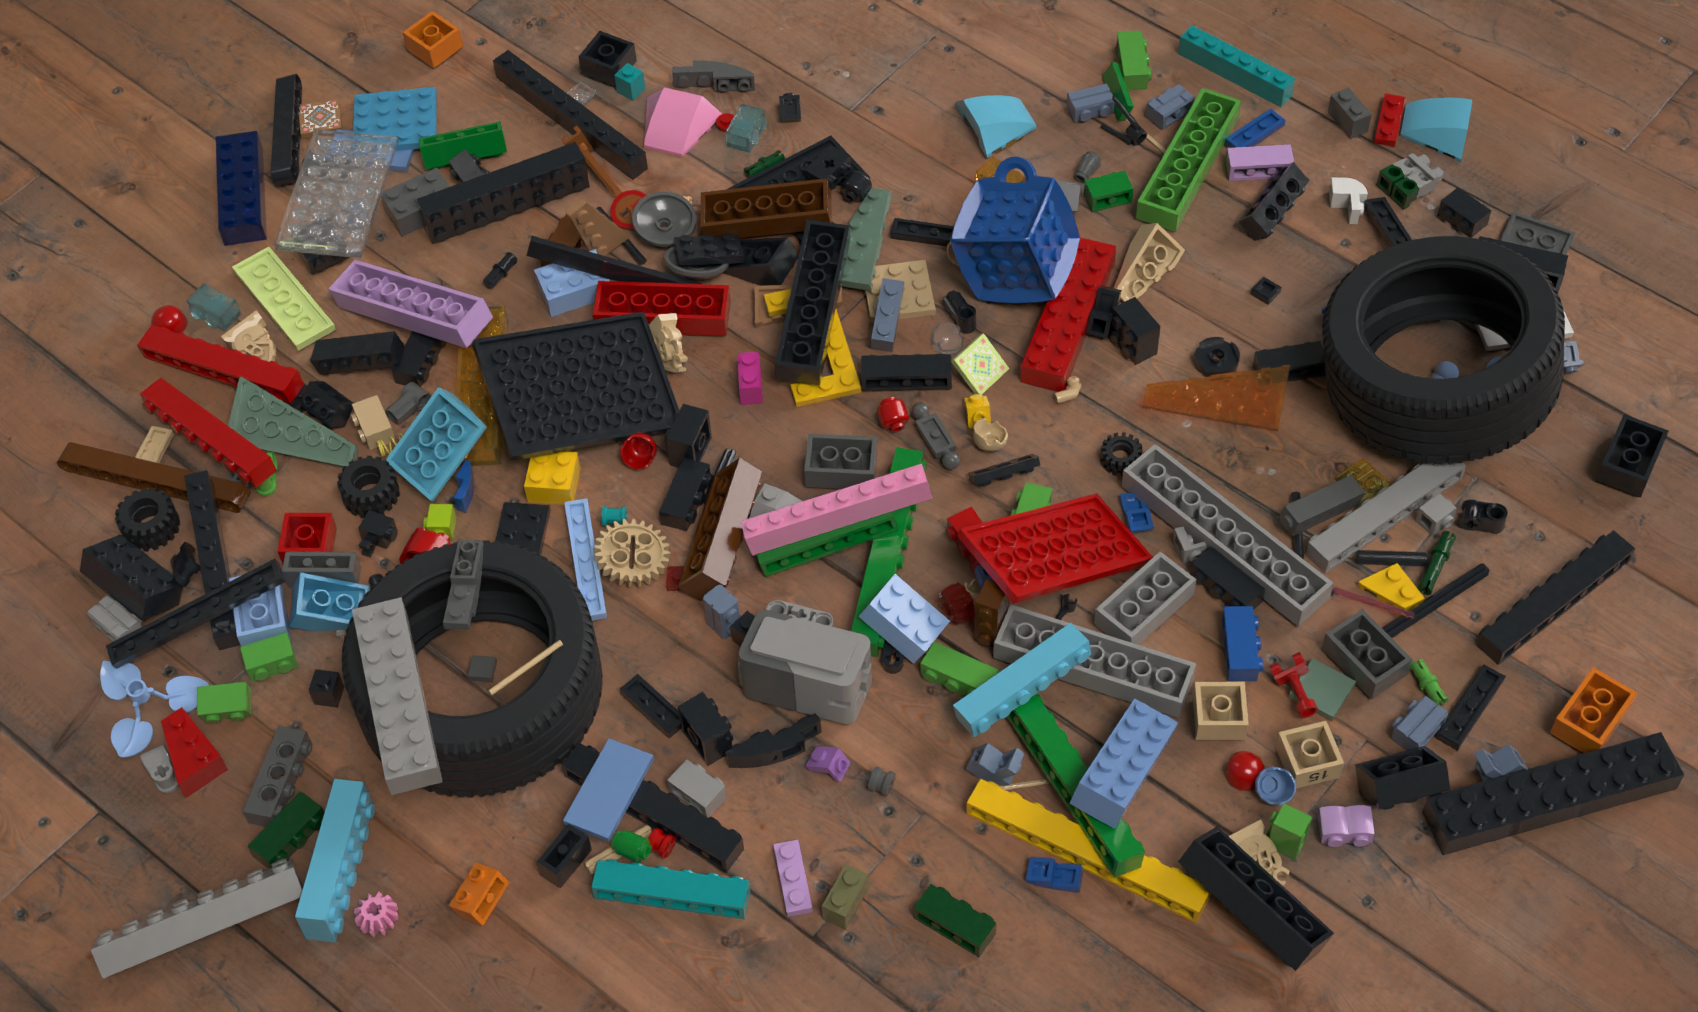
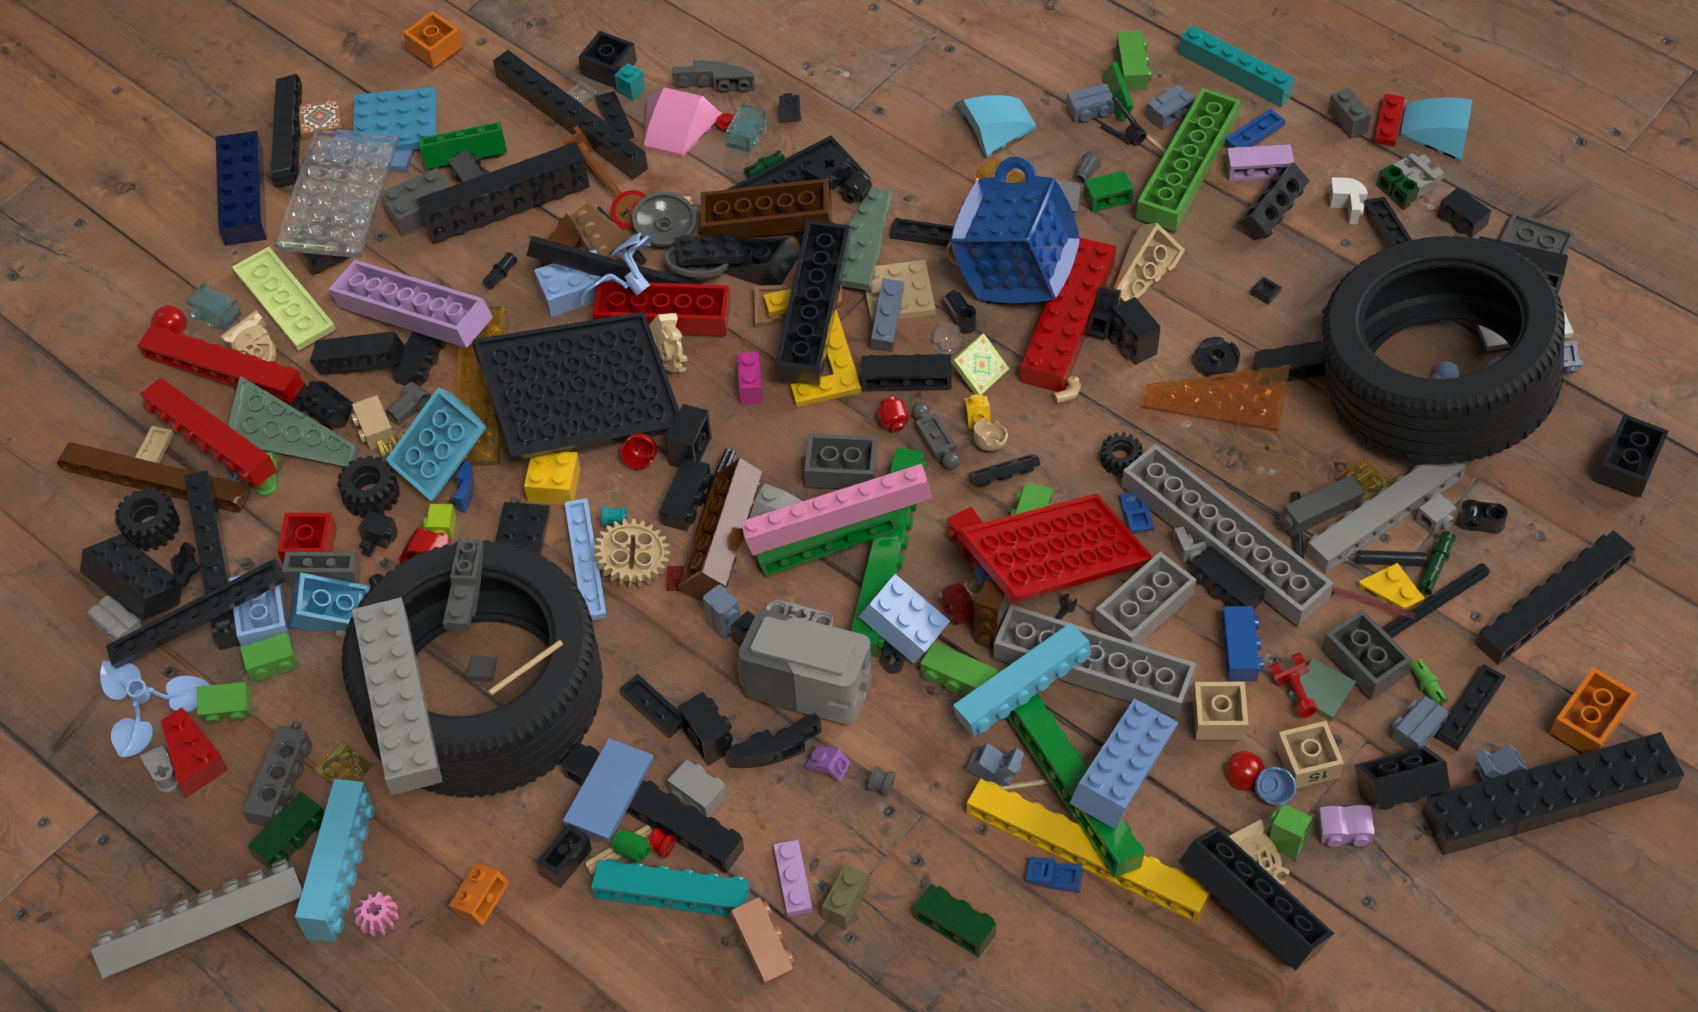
(326, 688): black brick -> none
(343, 764): none -> clear yellow piece
(614, 113): none -> black plate
(634, 279): none -> light blue plant
(762, 940): none -> nougat brick

